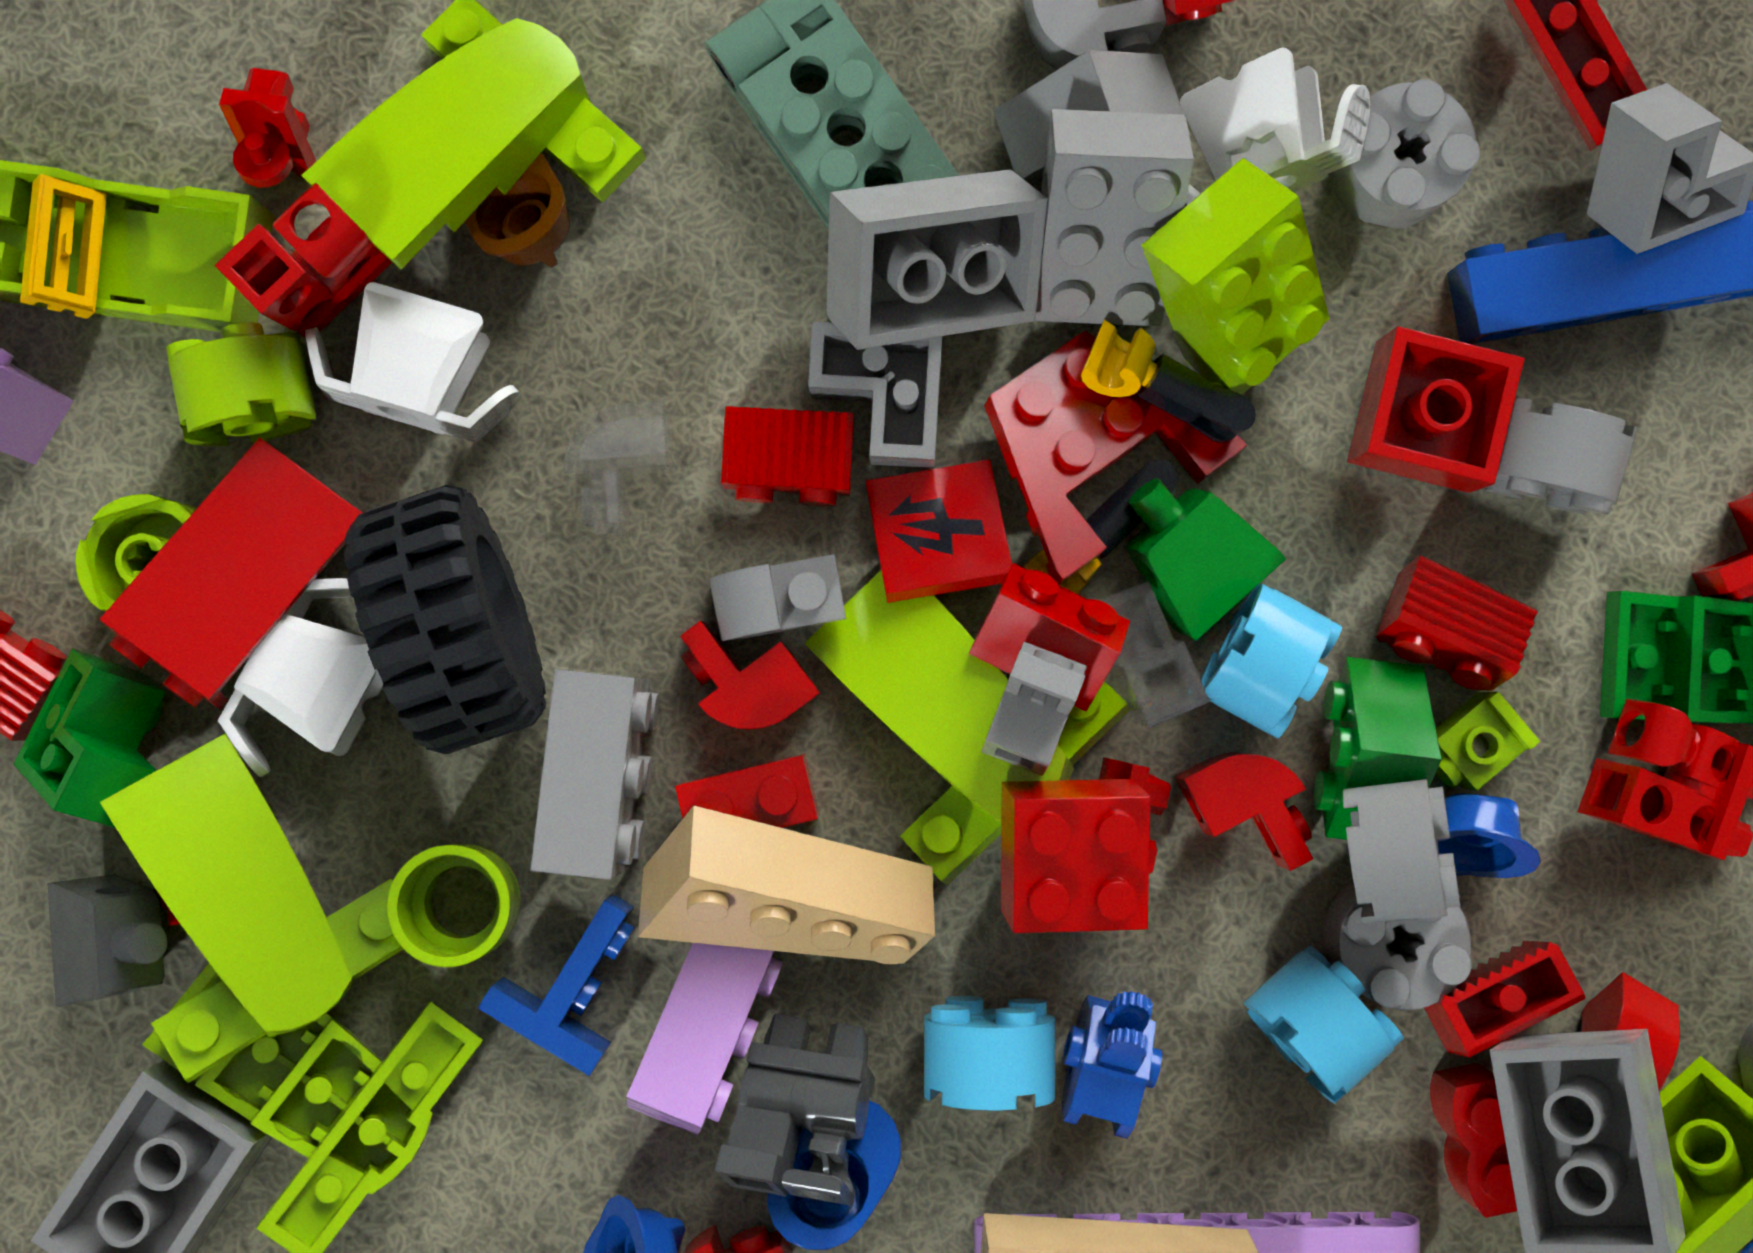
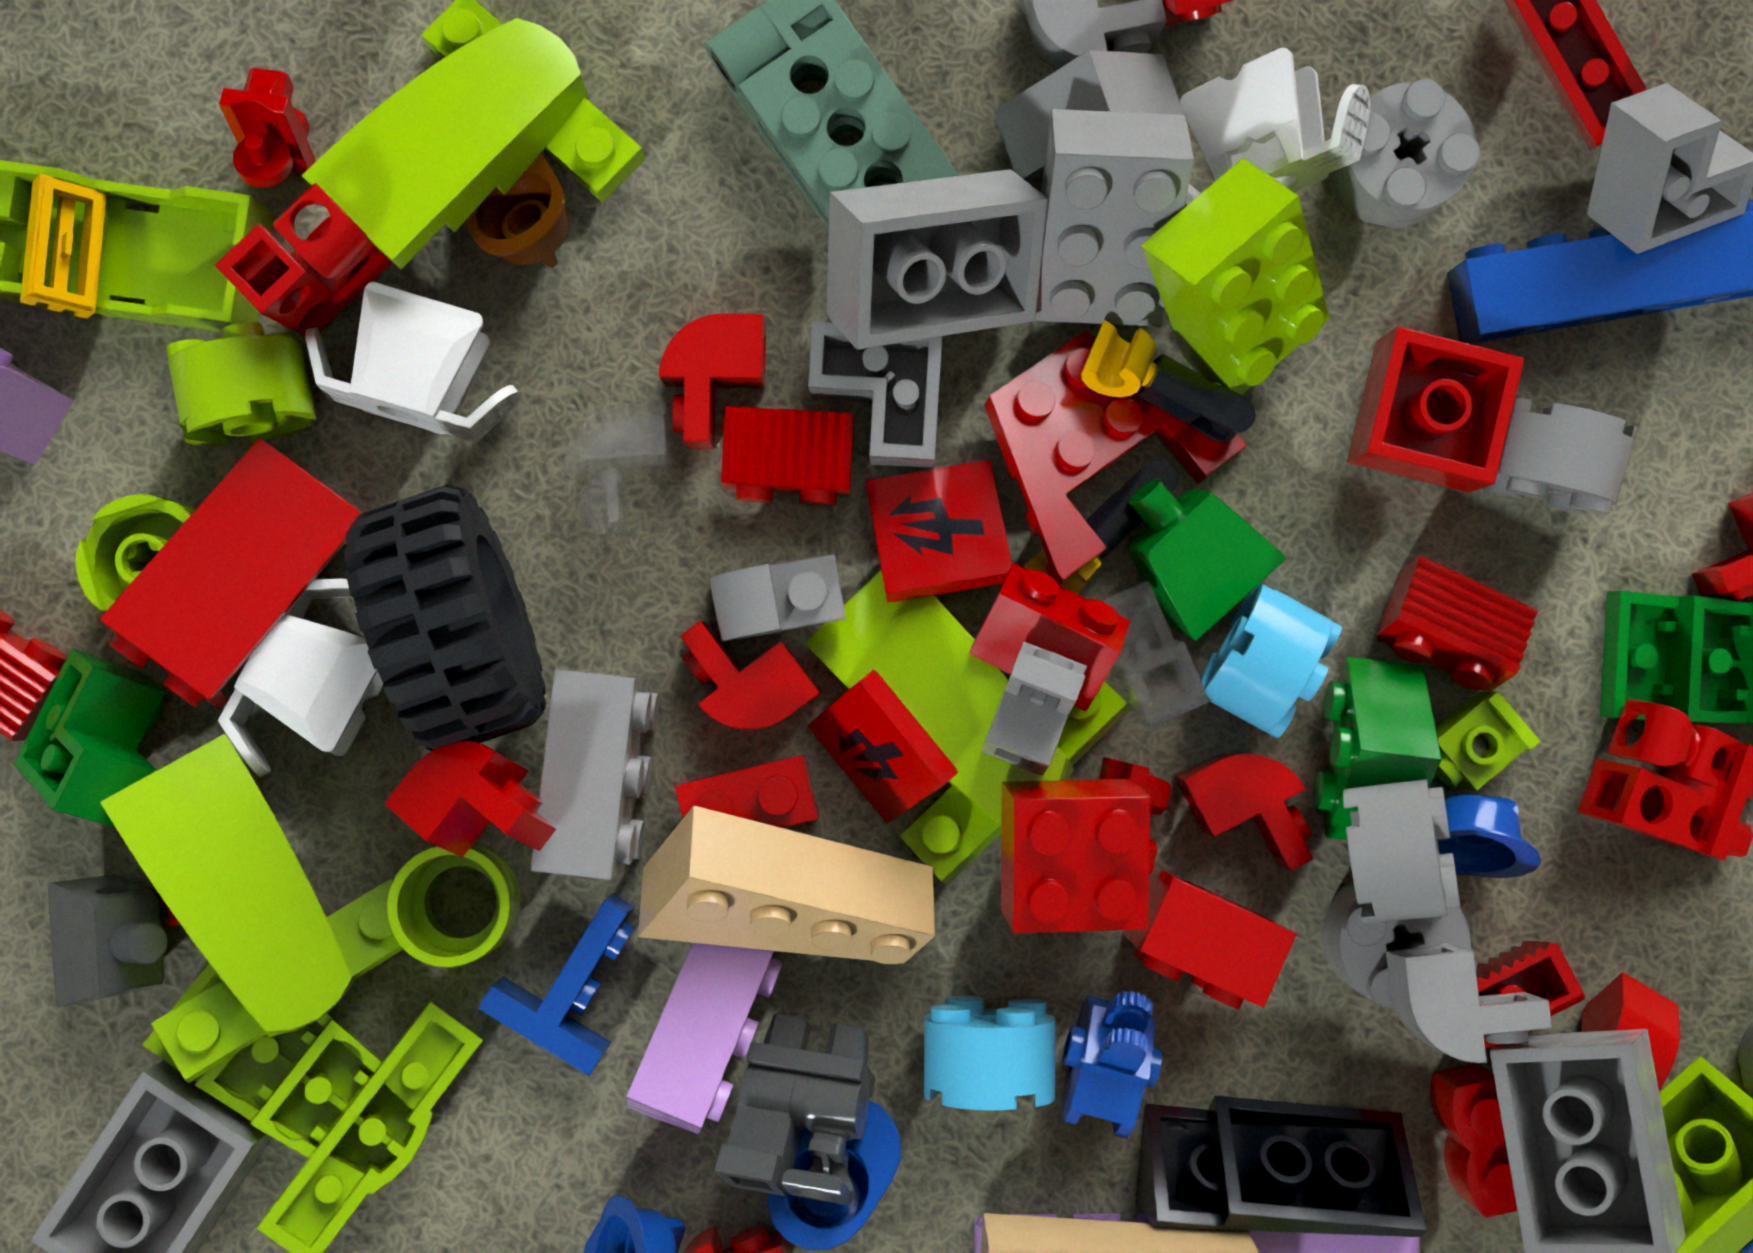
(462, 789): none -> red brick
(708, 354): none -> red brick
(882, 747): none -> red tile
(1217, 941): none -> red brick
(1278, 1169): none -> black slope
(1321, 1023): medium azure brick -> none
(1442, 1007): none -> light grey brick

